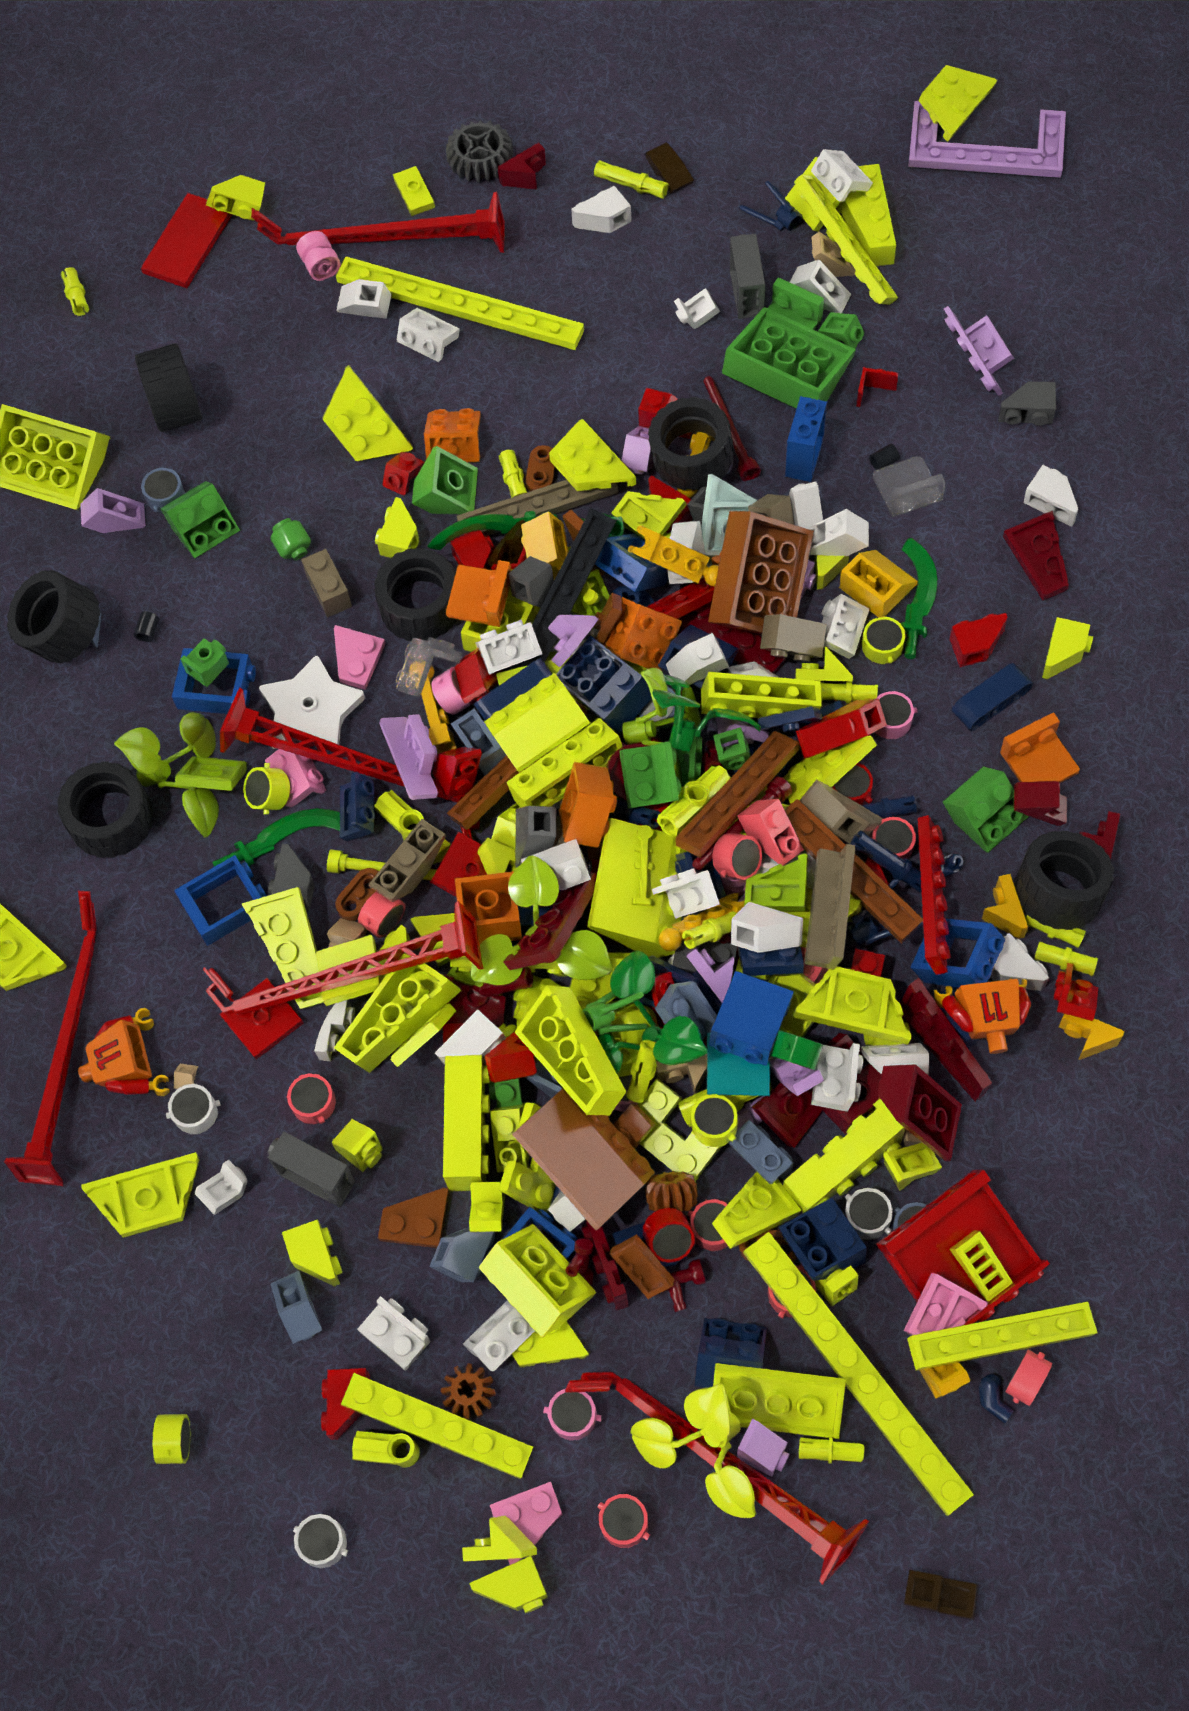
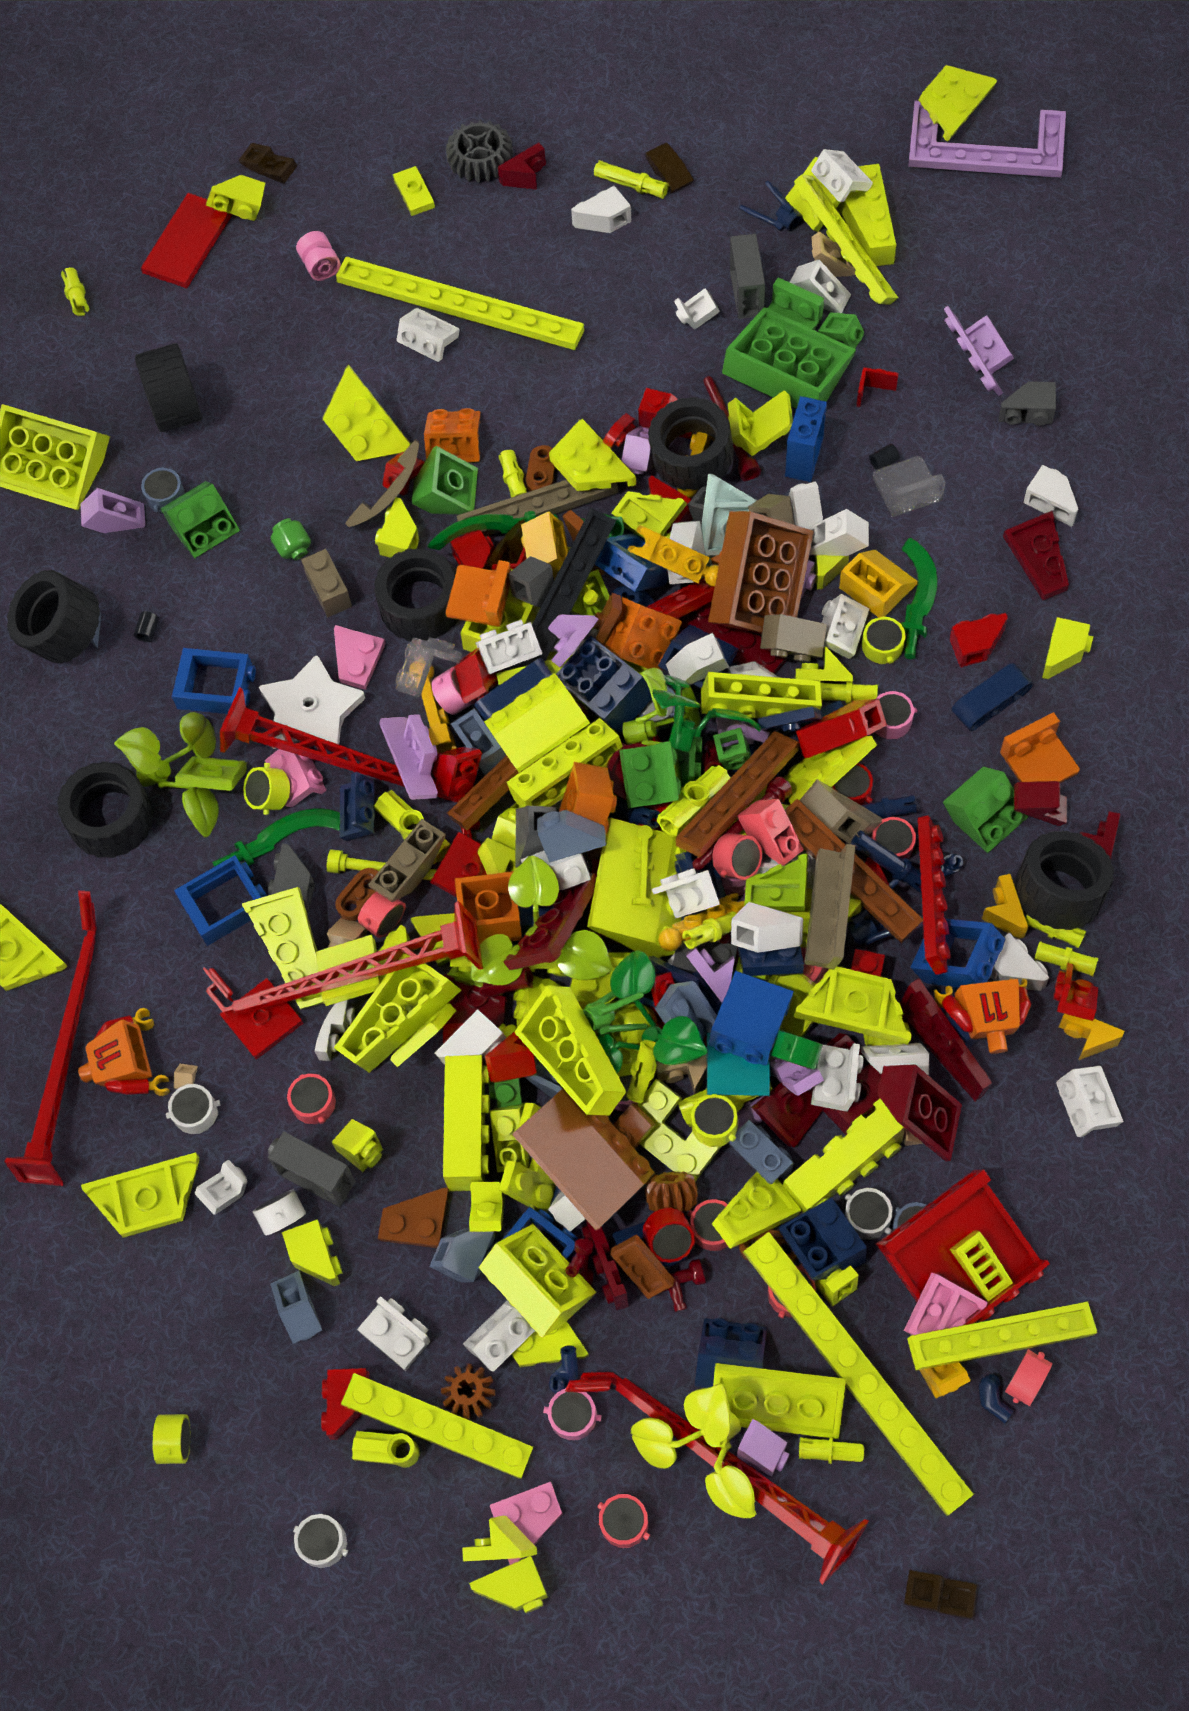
(205, 661): bright green brick -> none
(264, 162): none -> dark brown slope
(279, 1212): none -> white piece
(364, 299): white slope -> none
(365, 511): none -> dark tan slope
(483, 223): red piece -> none
(566, 1371): none -> dark blue arm
(568, 834): none -> sand blue slope
(618, 431): none -> red plate
(760, 428): none -> neon yellow bracket
(910, 1164): neon yellow slope -> none
(1088, 1100): none -> white bracket

